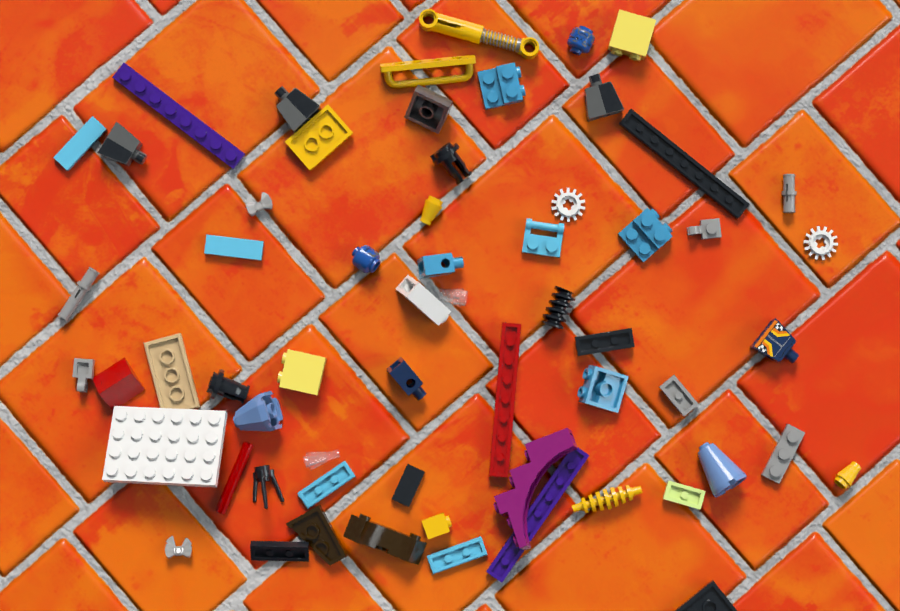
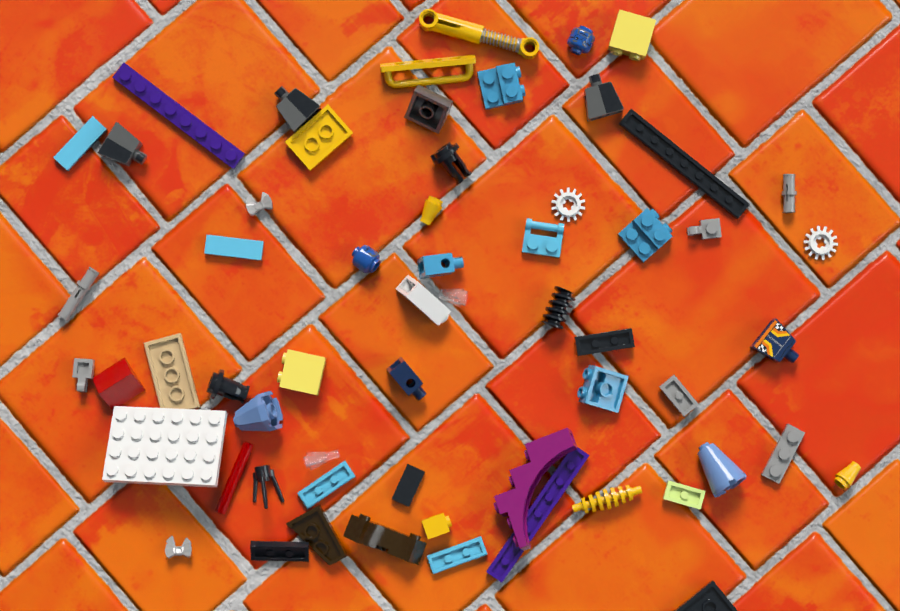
(505, 400): red plate -> none

